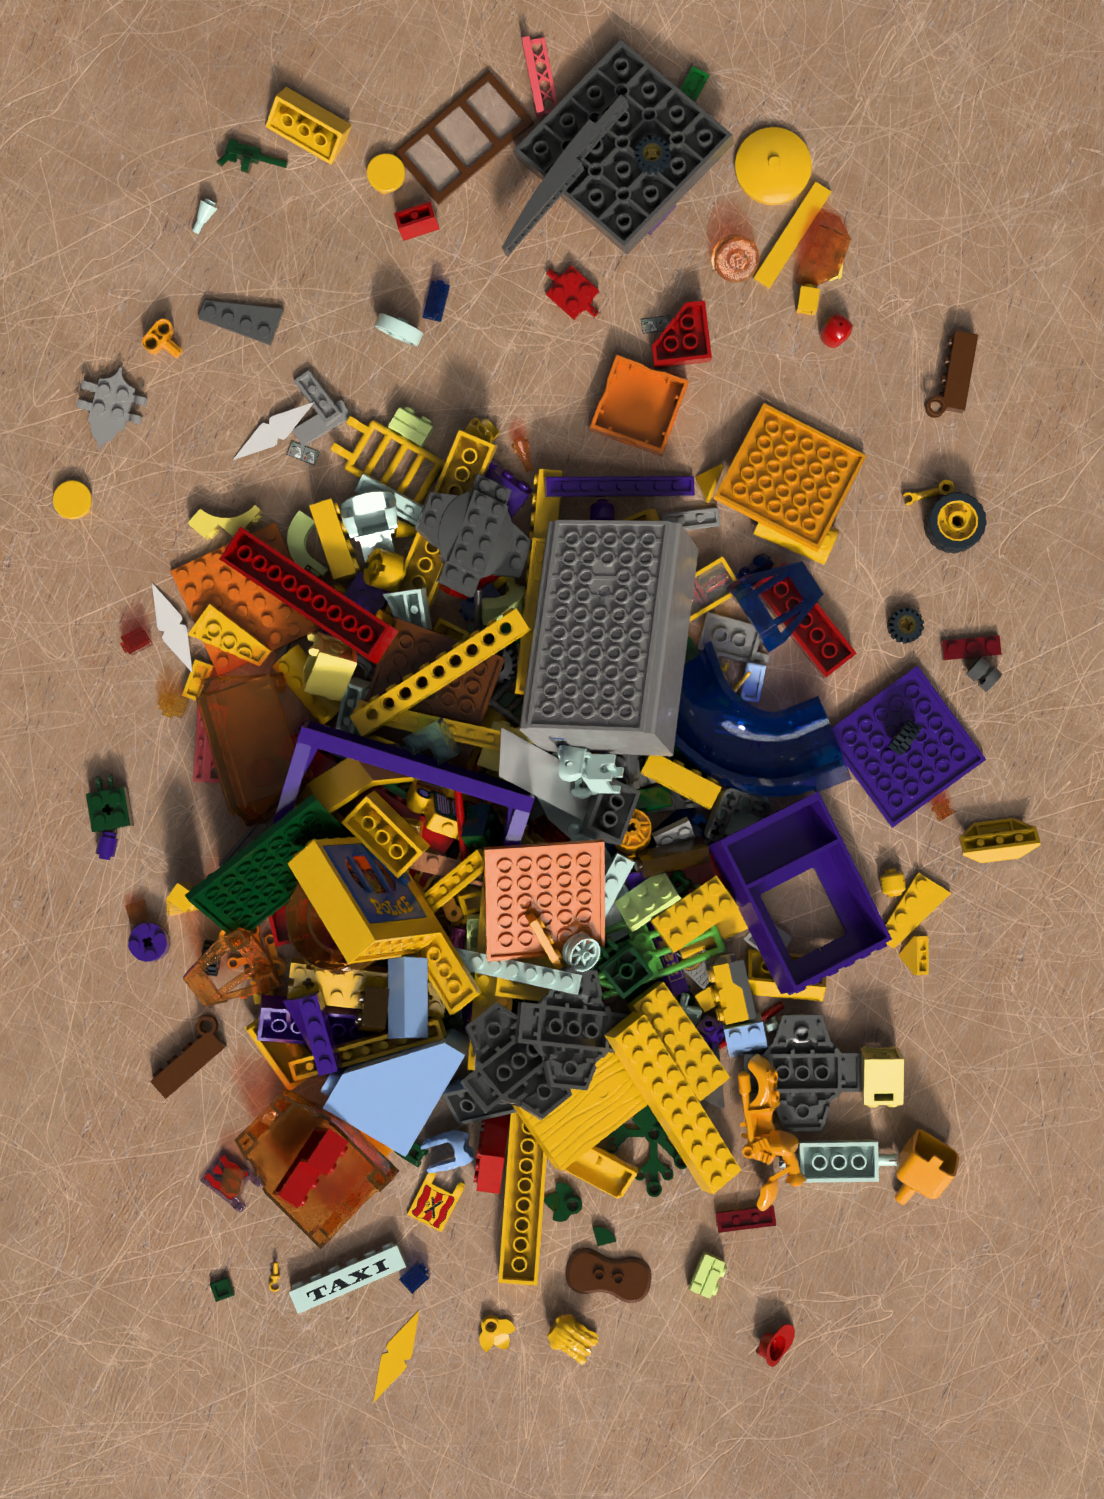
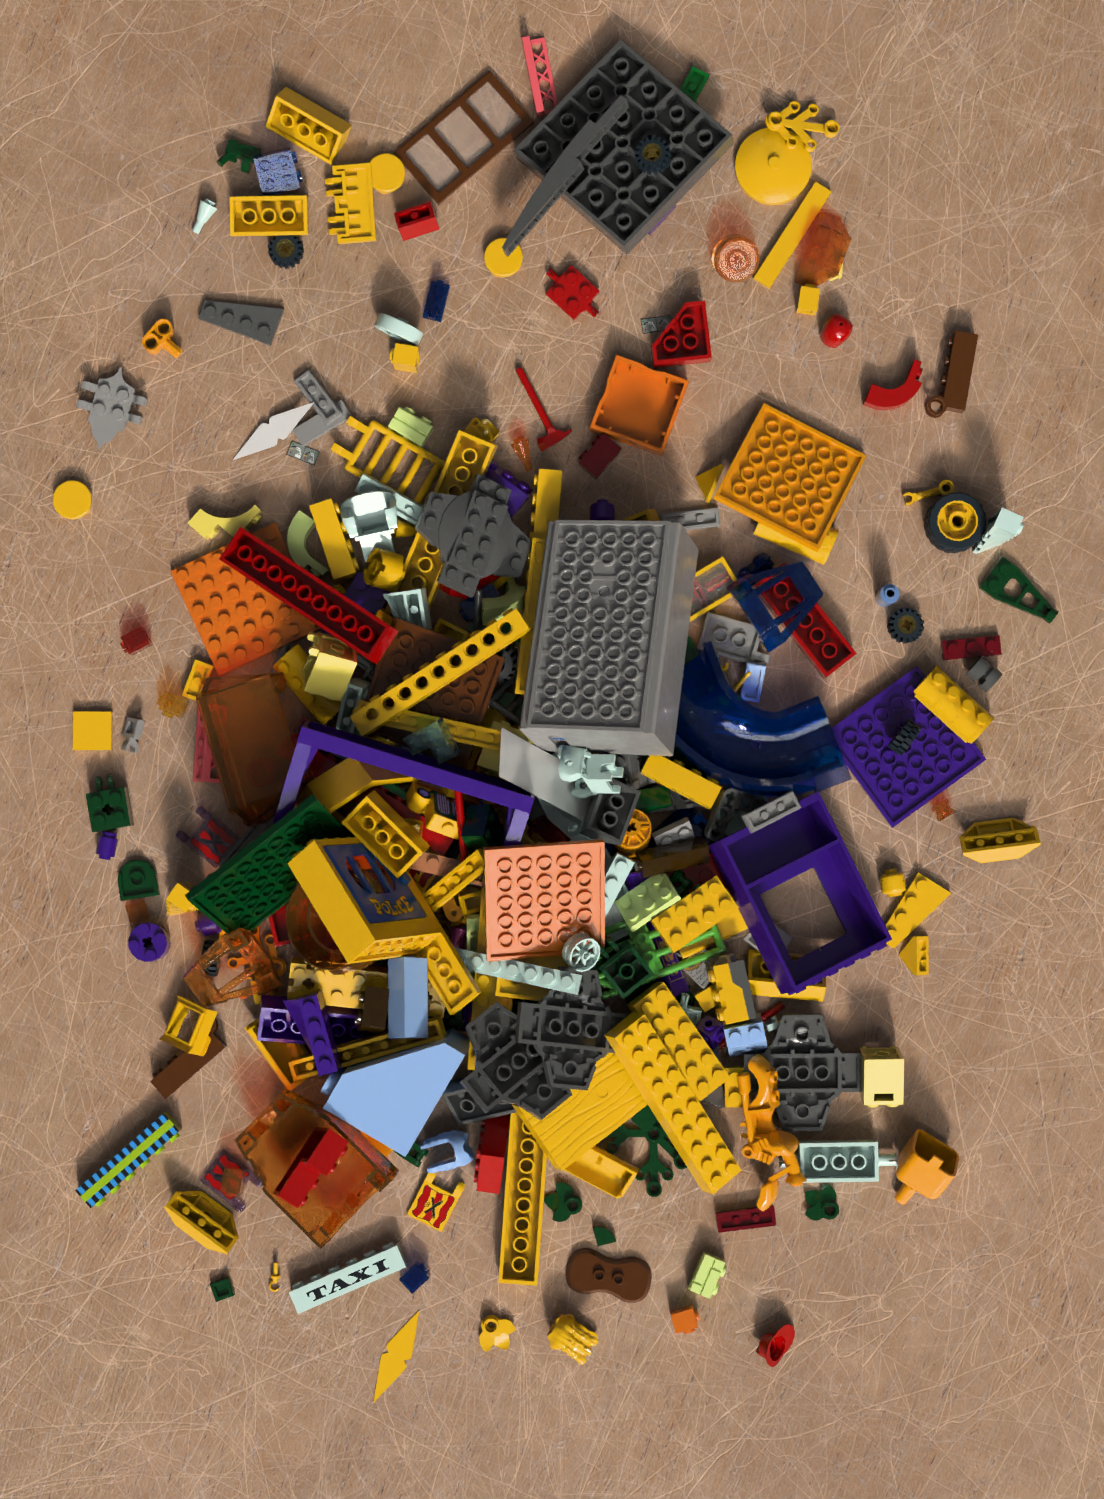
(92, 730): none -> yellow tile
(128, 1159): none -> brick
(132, 731): none -> light grey plate
(137, 880): none -> dark green tile
(169, 621): white sticker -> none
(199, 1040): none -> yellow piece
(203, 1220): none -> yellow wedge
(206, 925): none -> dark purple head
(211, 840): none -> flag
(223, 632): yellow wing -> none
(269, 215): none -> yellow slope
(277, 171): none -> clear blue brick
(290, 255): none -> black wheel
(355, 201): none -> yellow hinge
(405, 357): none -> yellow brick
(498, 262): none -> yellow tile
(545, 941): light orange plate -> none
(553, 435): none -> red piece
(599, 456): none -> dark red brick
(619, 486): dark purple tile -> none
(685, 1319): none -> orange brick
(732, 1097): none -> yellow brick
(771, 811): none -> light grey tile
(798, 125): none -> yellow plant
(819, 1201): none -> dark green plate
(882, 598): none -> medium blue brick
(888, 399): none -> red arch
(953, 705): none -> yellow container
(999, 578): none -> dark green plate
(1000, 528): none -> light aqua wedge

